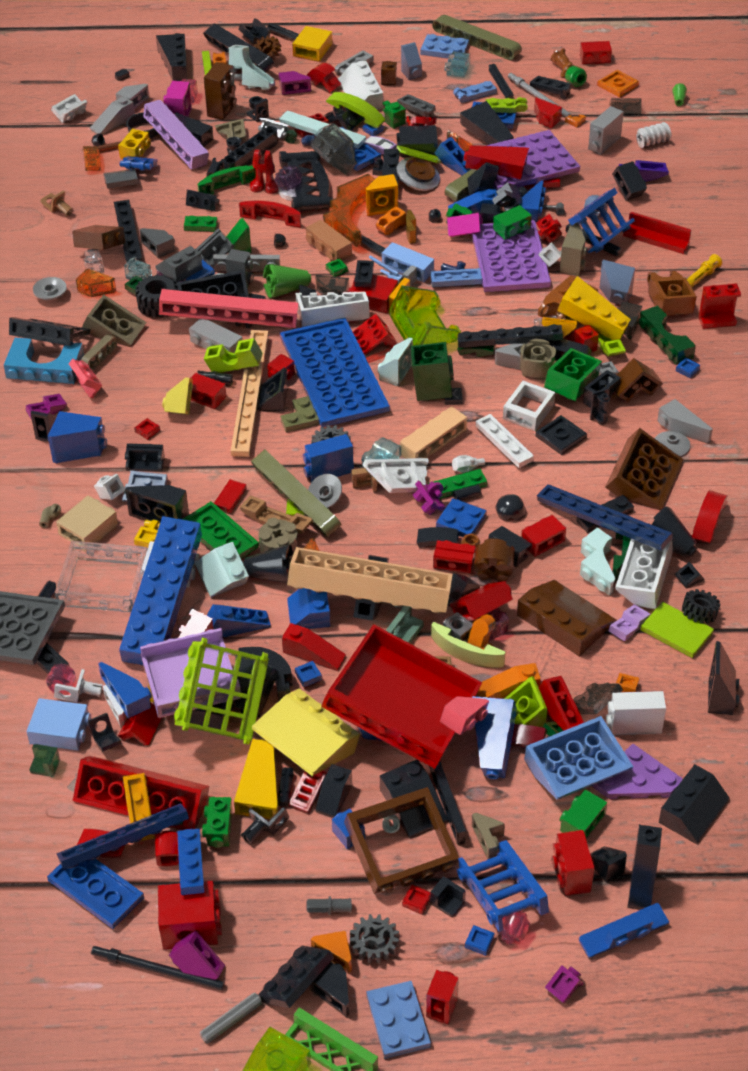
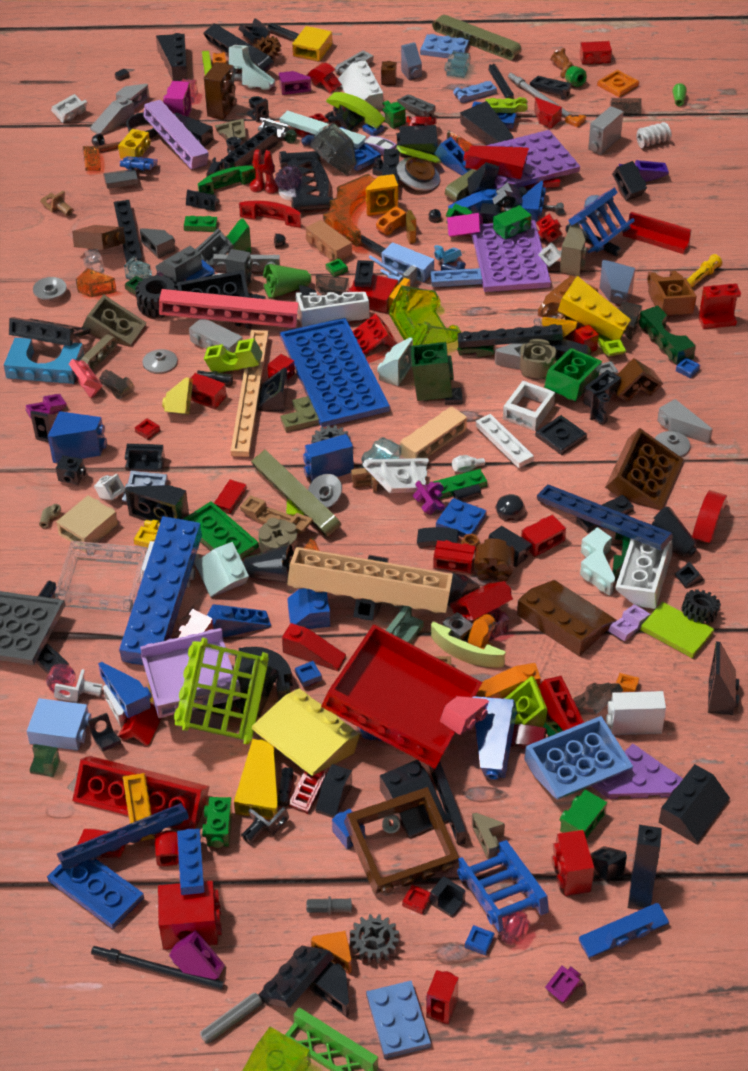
(70, 470): none -> black brick
(118, 386): none -> clear smoke piece
(159, 361): none -> light grey dish
(446, 256): none -> dark azure bracket

